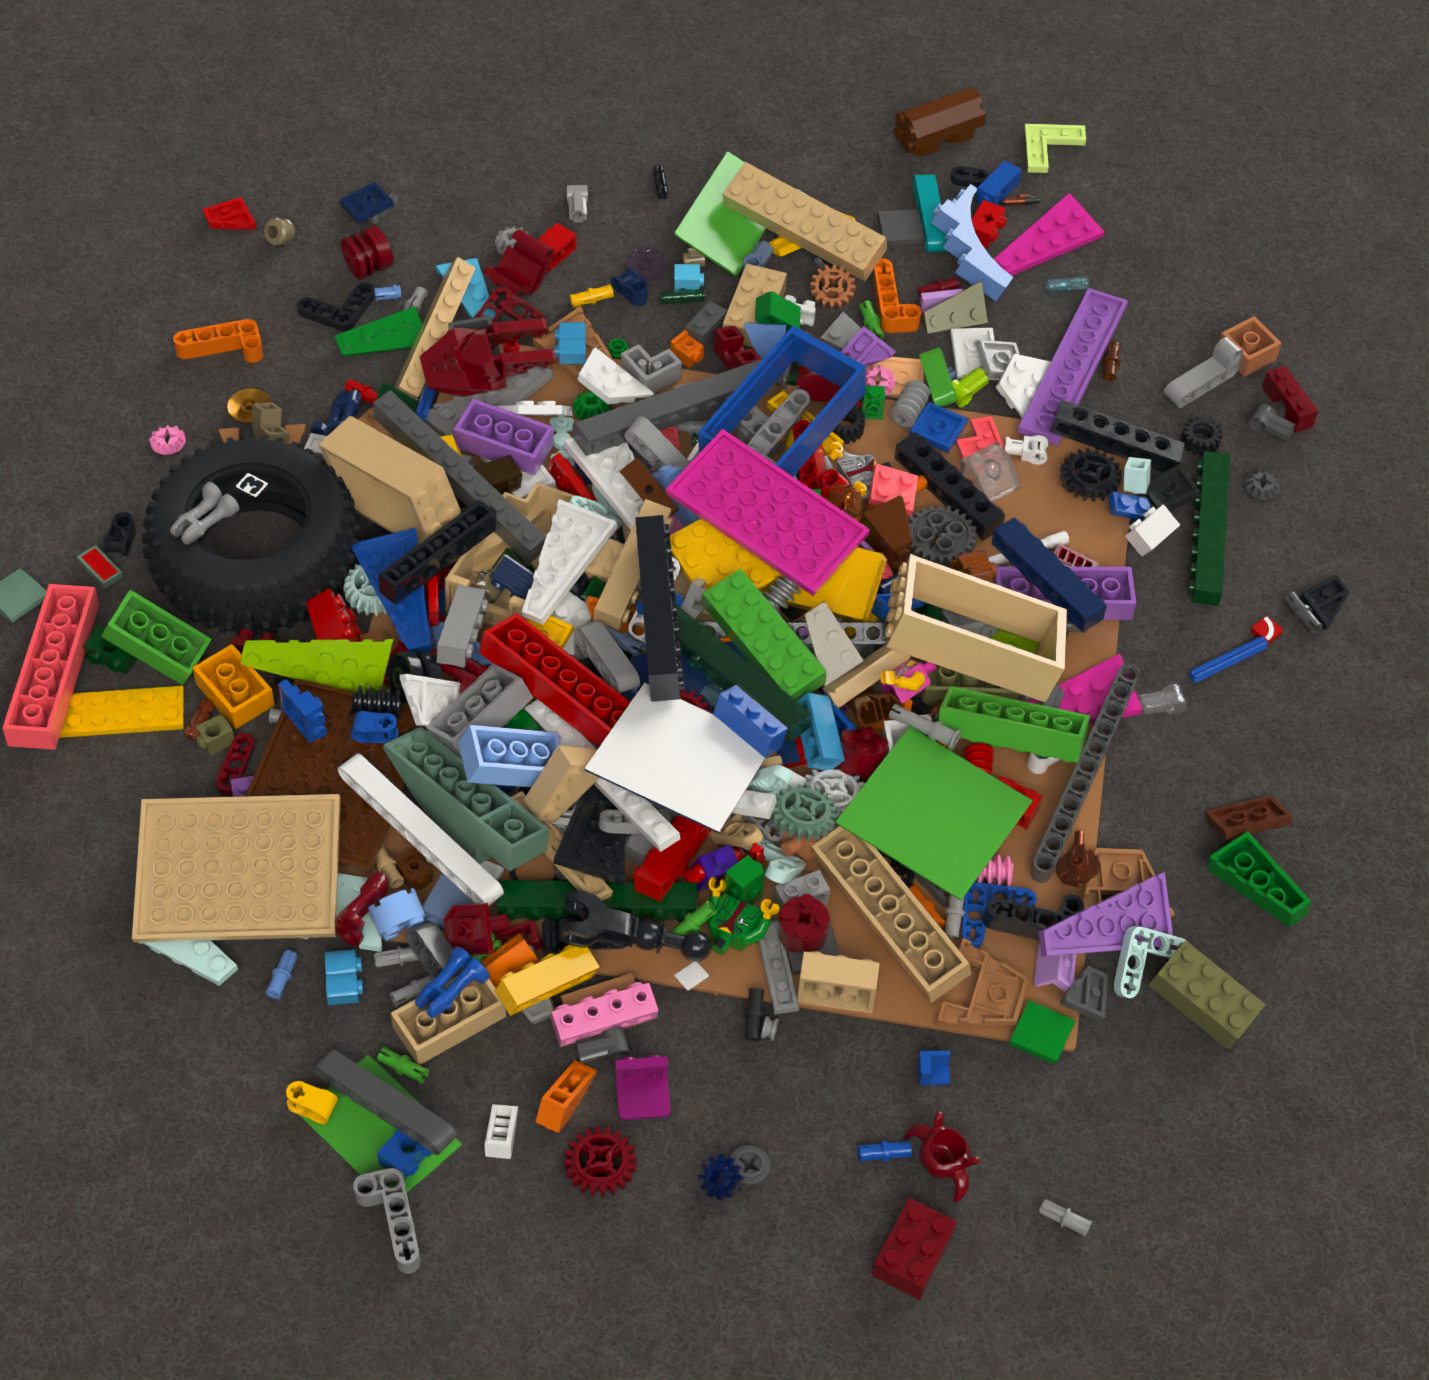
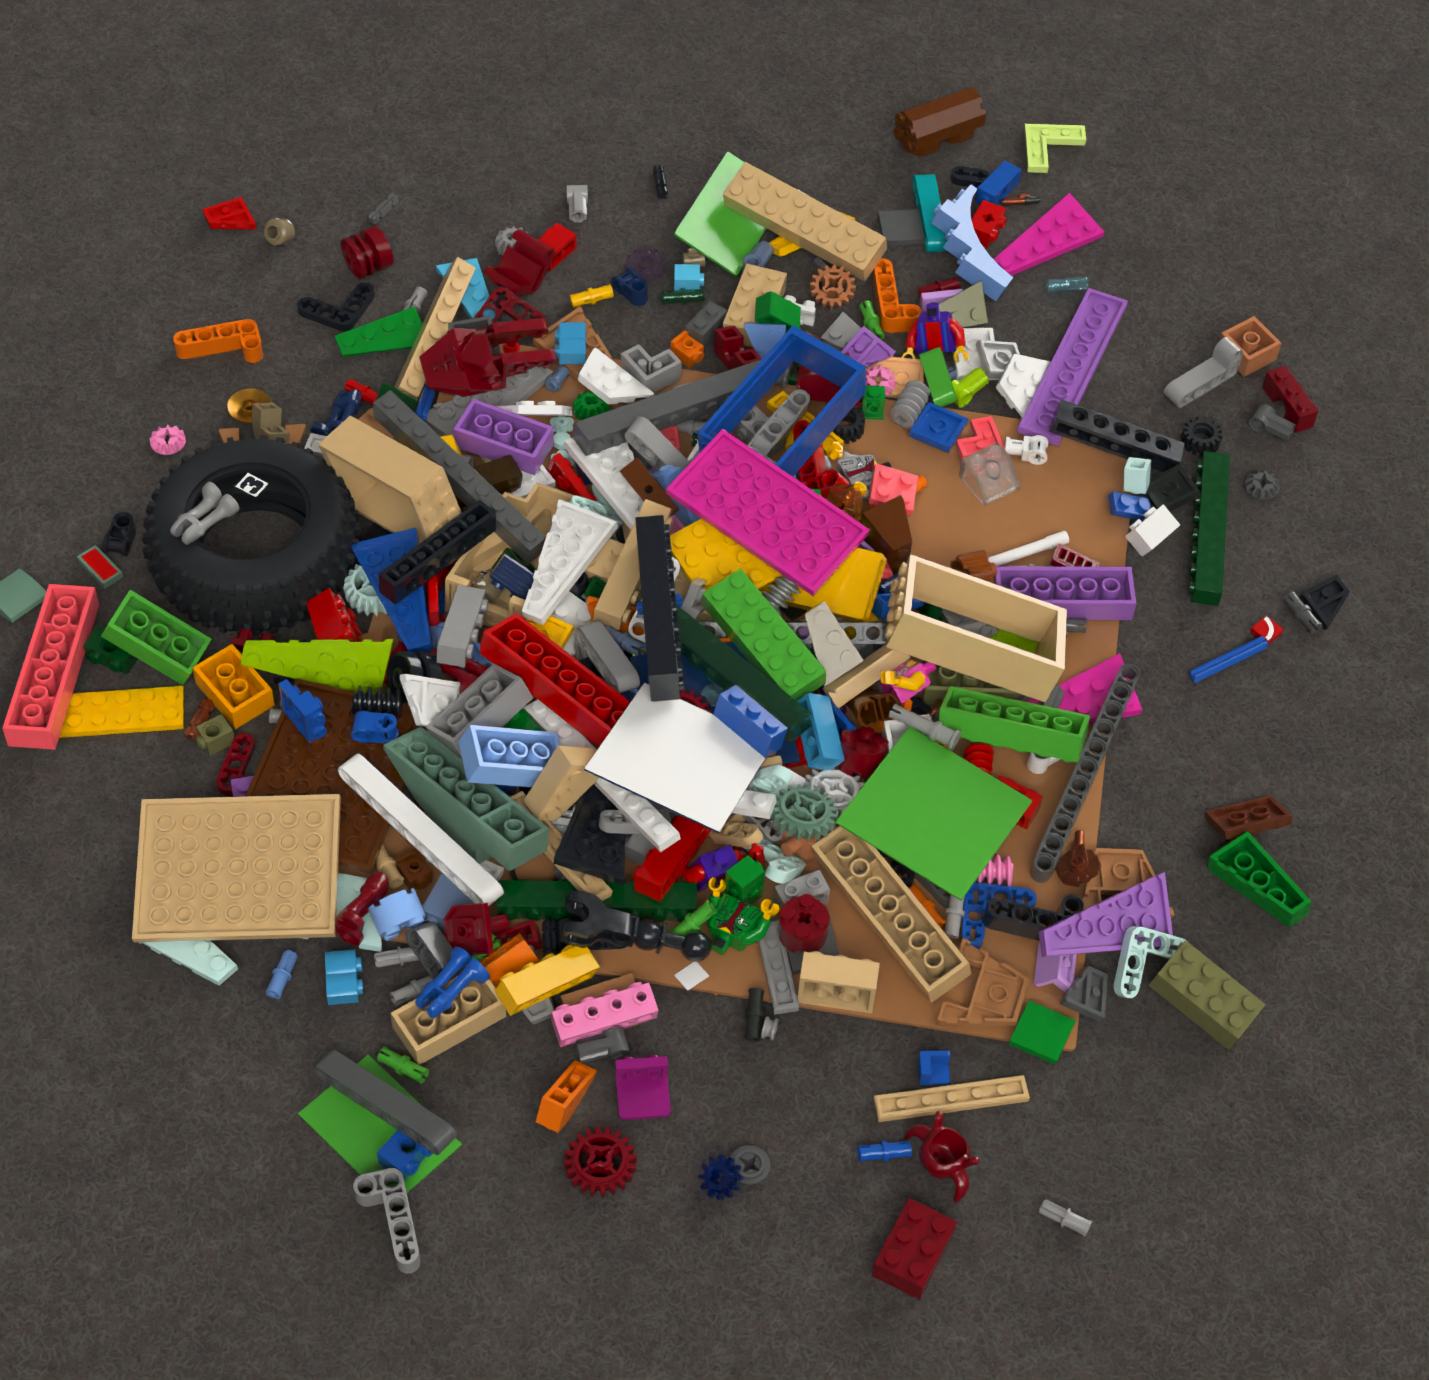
(311, 1102): yellow piece -> none
(366, 202): dark blue tile -> none
(388, 293): medium blue pin -> none
(500, 1146): white slope -> none
(554, 382): none -> sand blue pin
(616, 344): green plate -> none
(930, 525): dark grey gear -> none
(936, 330): none -> torso
(949, 484): black brick -> none
(951, 1098): none -> tan tile
(1049, 574): dark blue brick -> none
(1090, 475): black gear -> none
(1112, 361): reddish brown pin -> none
(1168, 699): clear piece -> none

